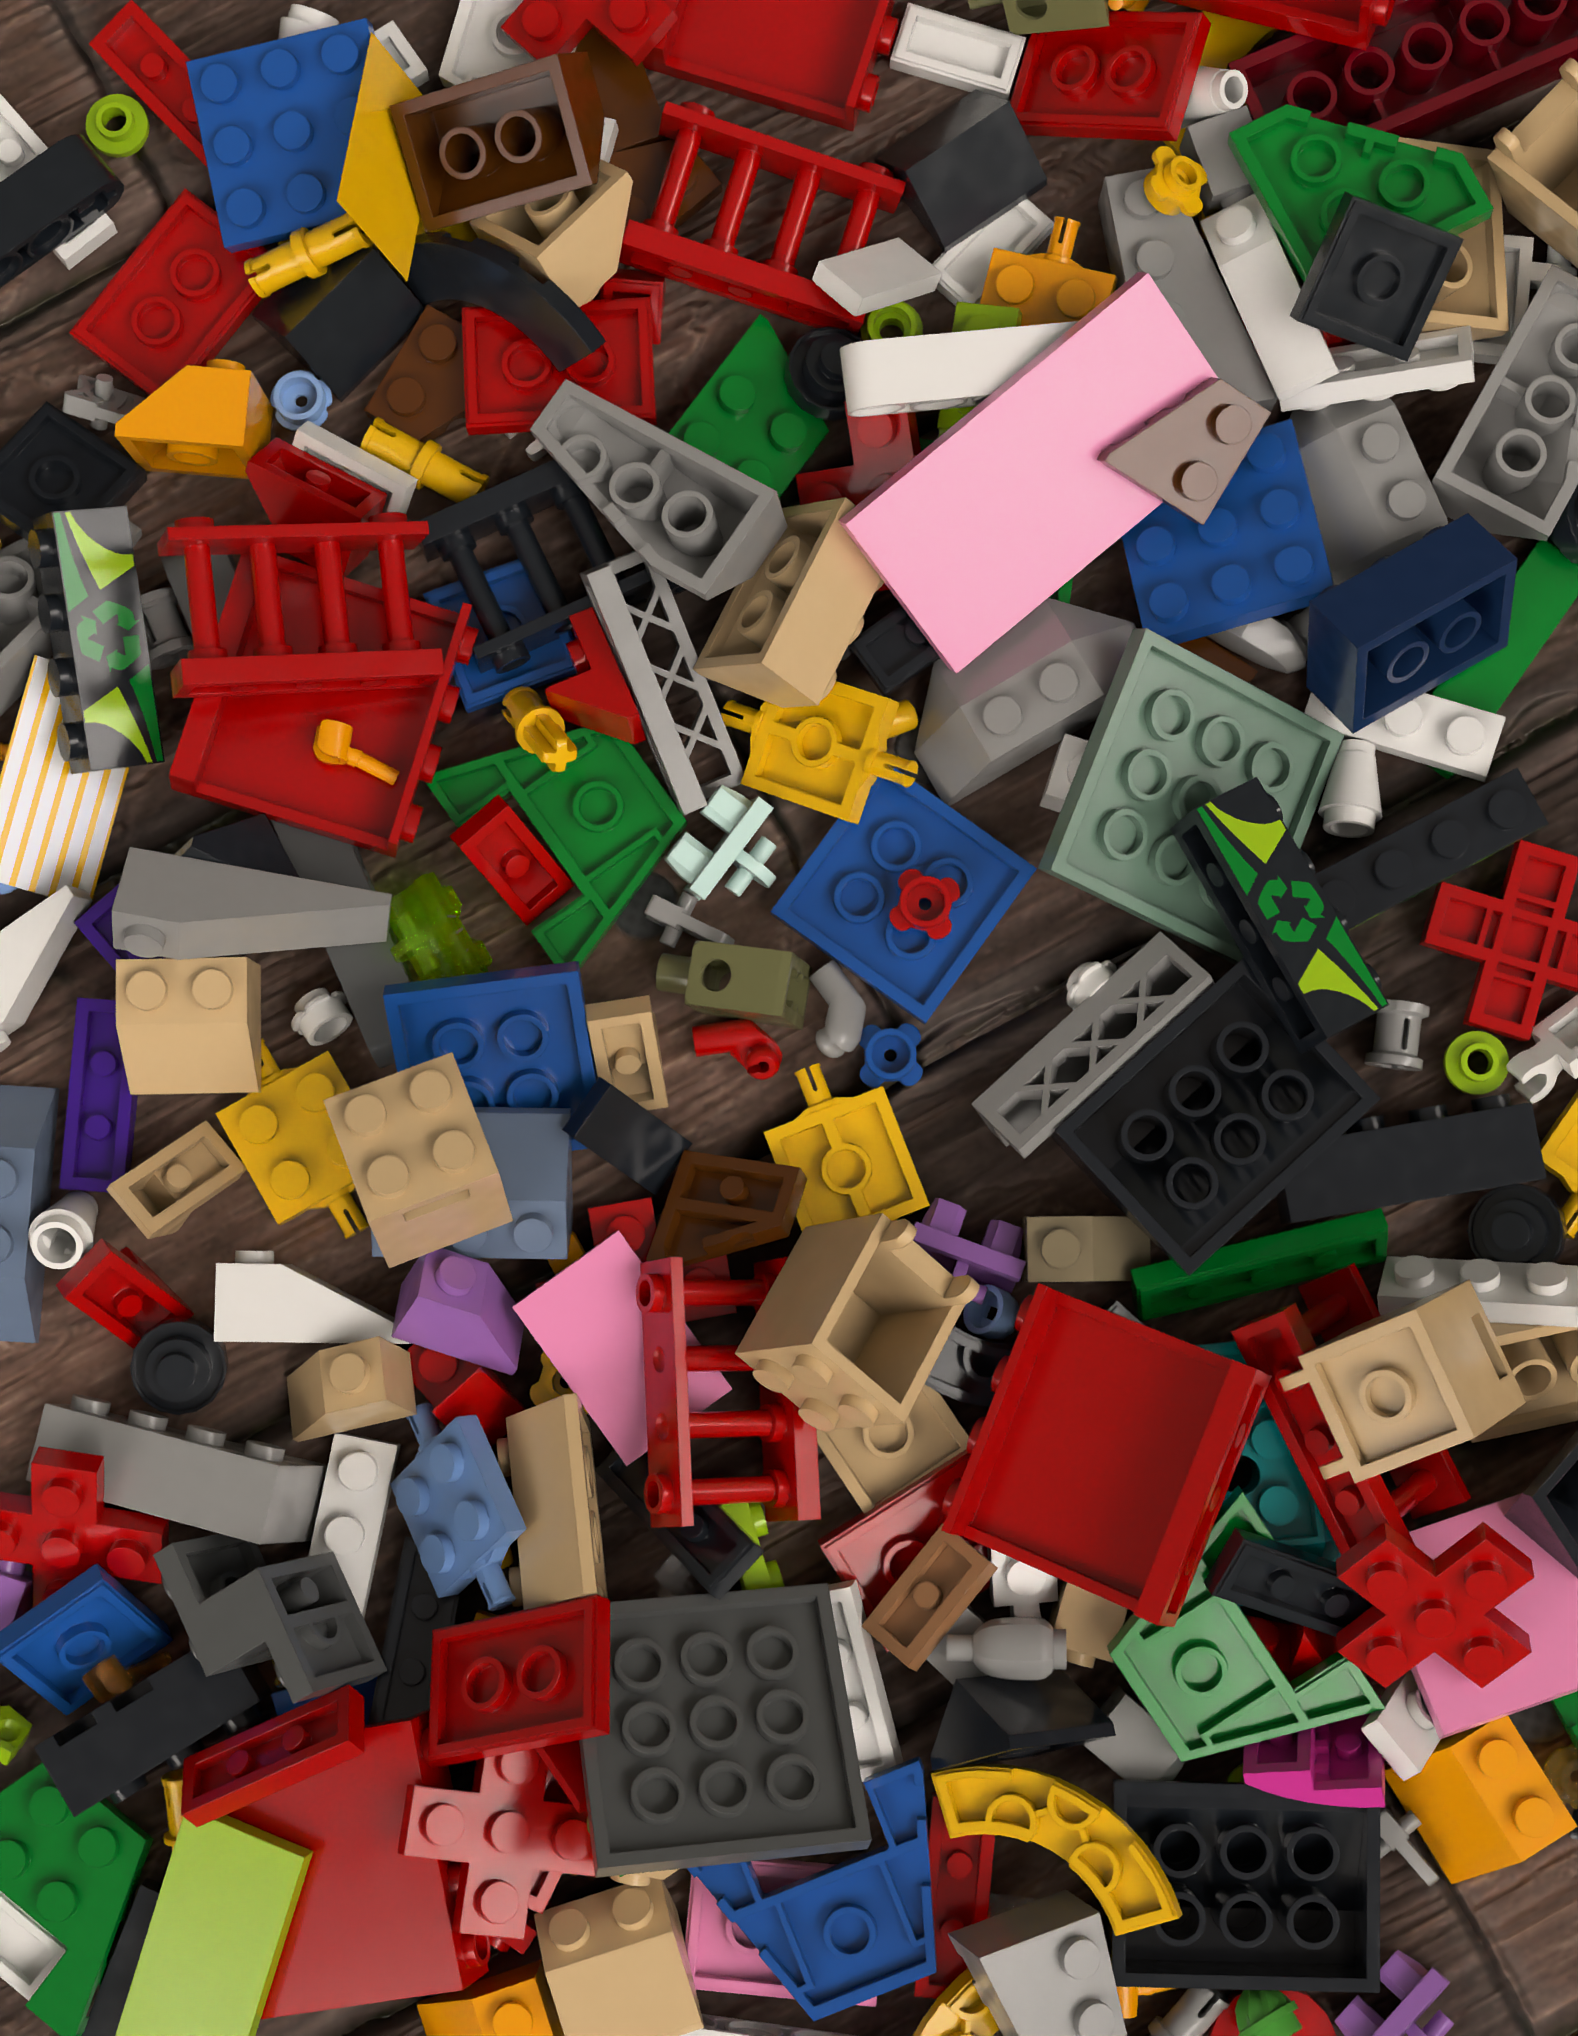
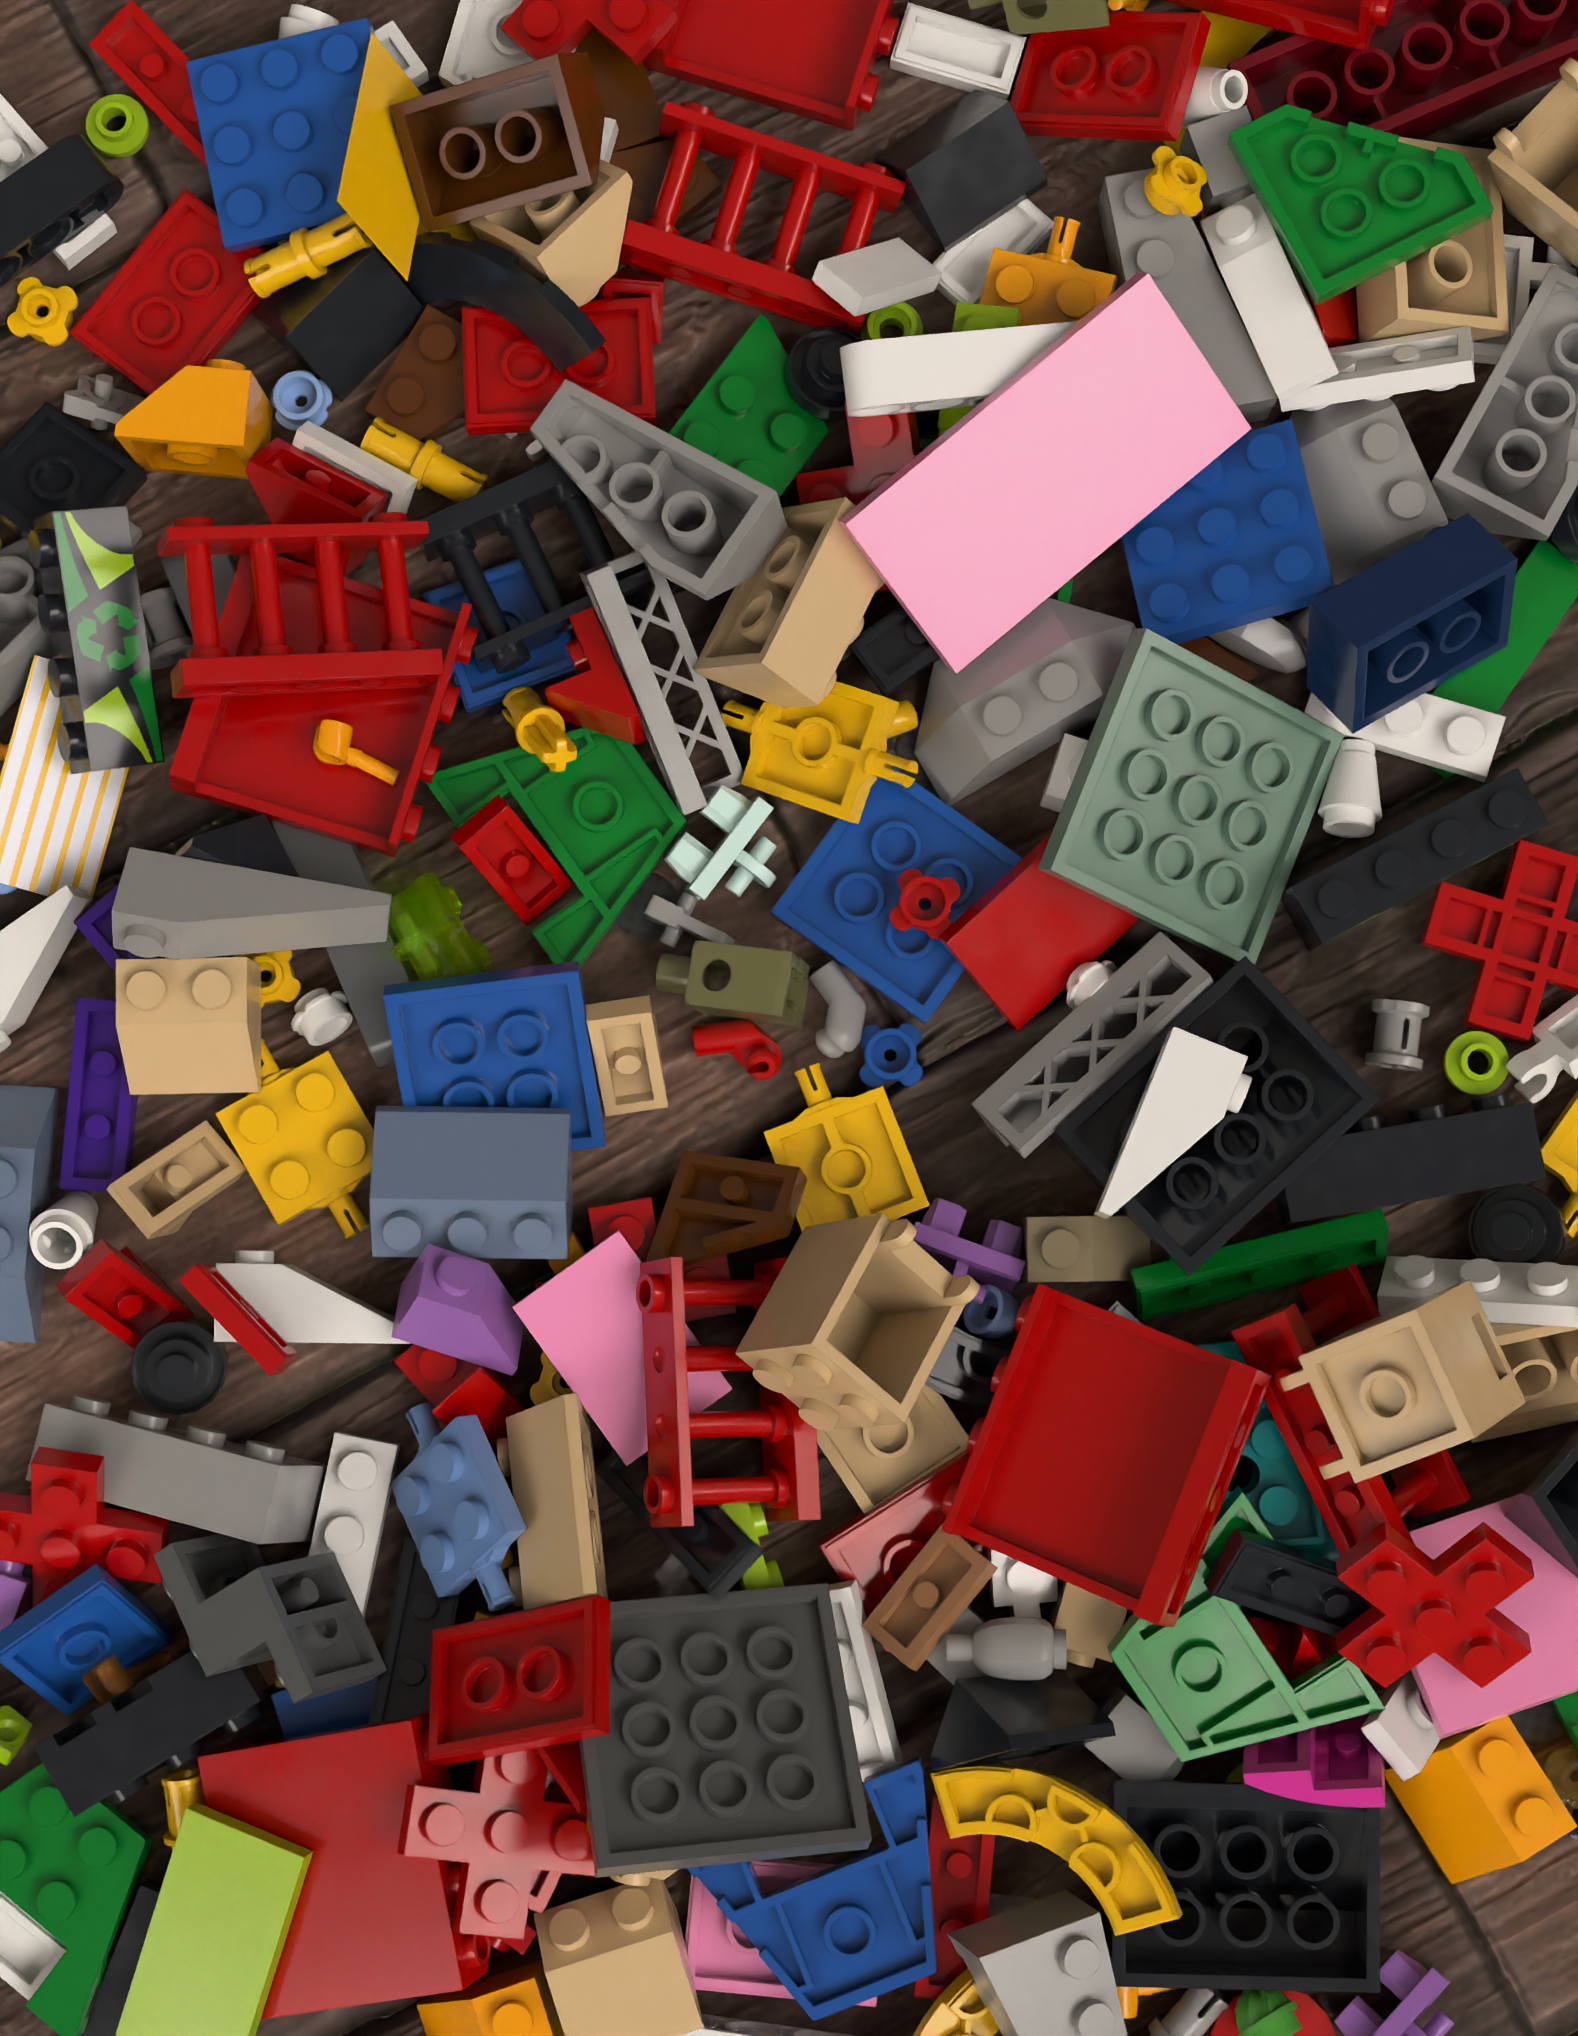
(57, 323): none -> yellow plate
(239, 1318): none -> red tile
(273, 1756): red plate -> none
(282, 983): none -> yellow plate
(350, 1388): tan slope -> none
(419, 1160): tan container -> none
(627, 1136): black tile -> none
(1031, 937): none -> red tile
(1181, 1102): none -> white slope
(1191, 449): wing -> none
(1279, 914): black brick -> none
(1376, 277): black tile -> none
(1395, 1835): light grey piece -> none

